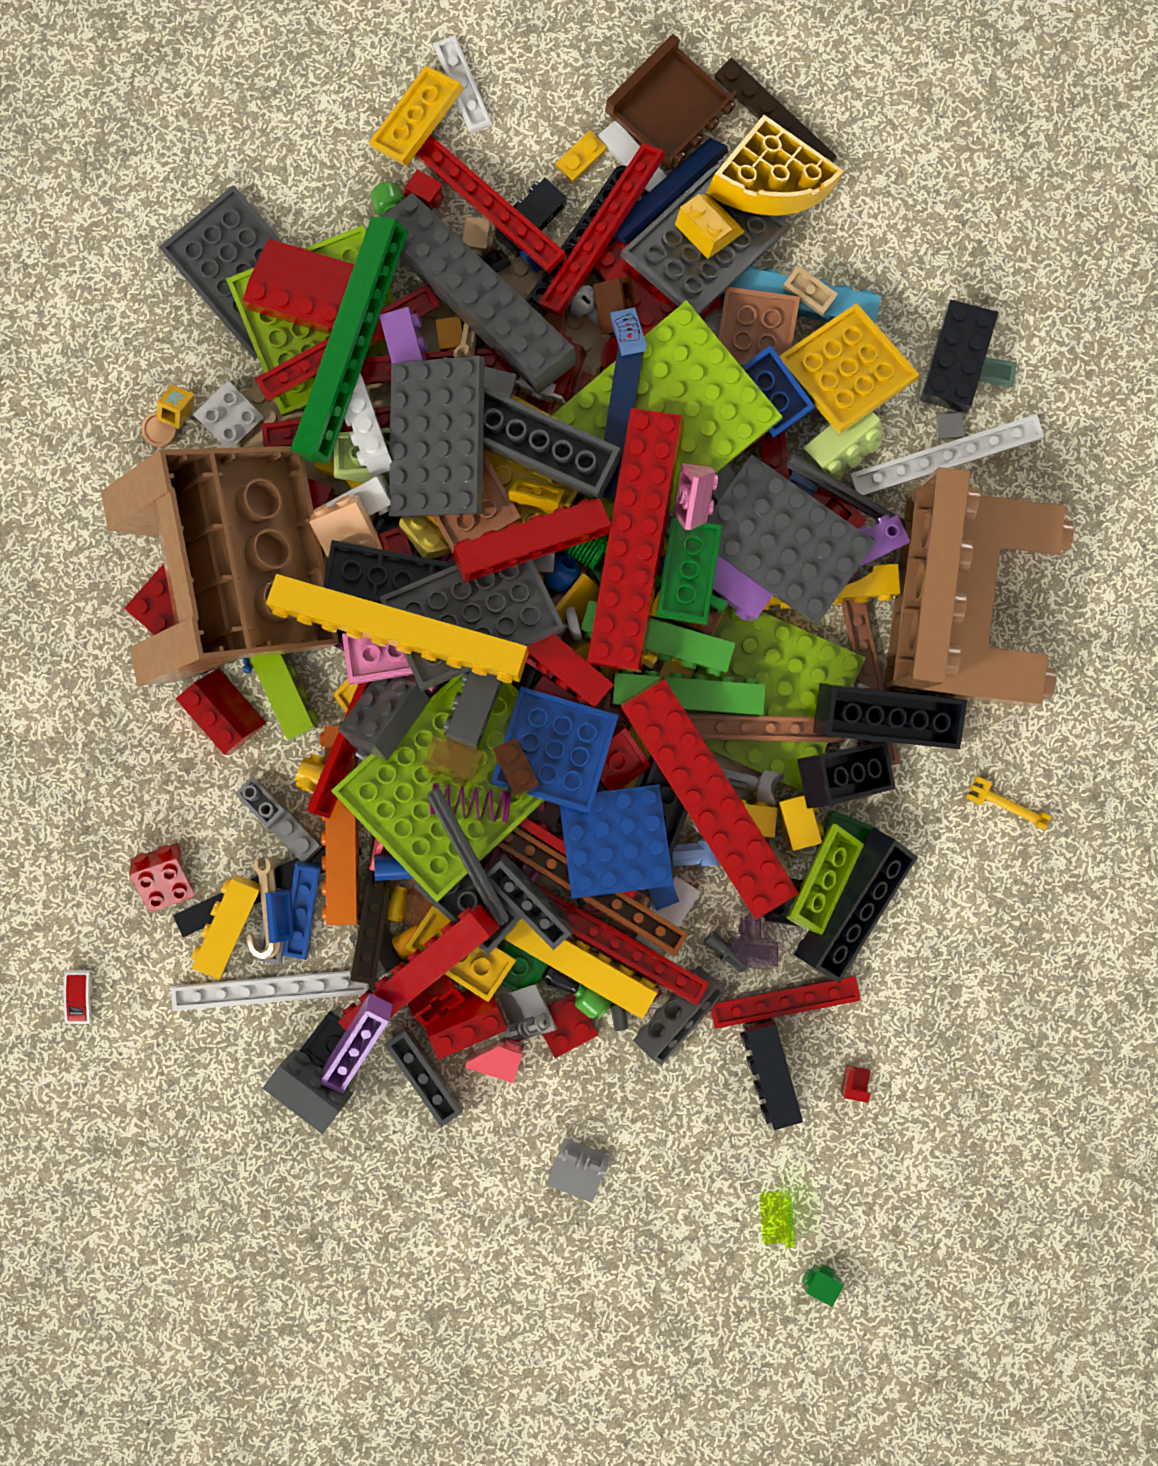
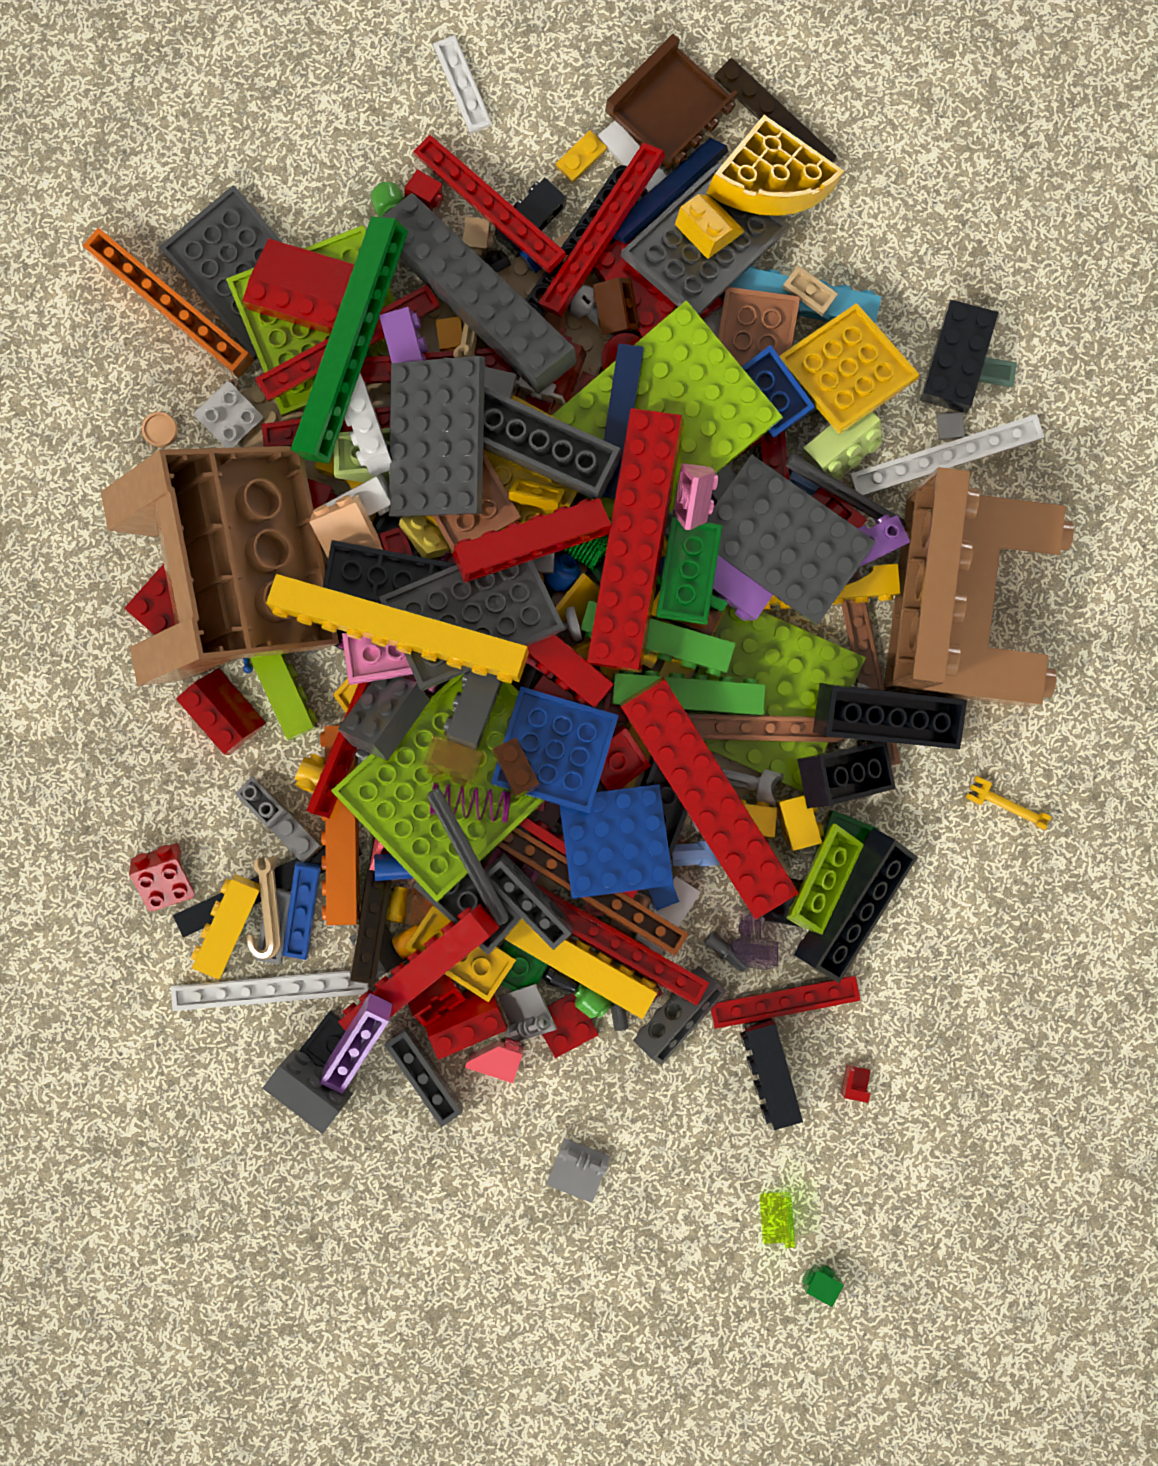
(77, 996): slope -> none
(168, 303): none -> orange brick
(175, 406): yellow brick -> none
(279, 915): blue tile -> none
(416, 115): yellow plate -> none
(628, 331): medium blue tile -> none

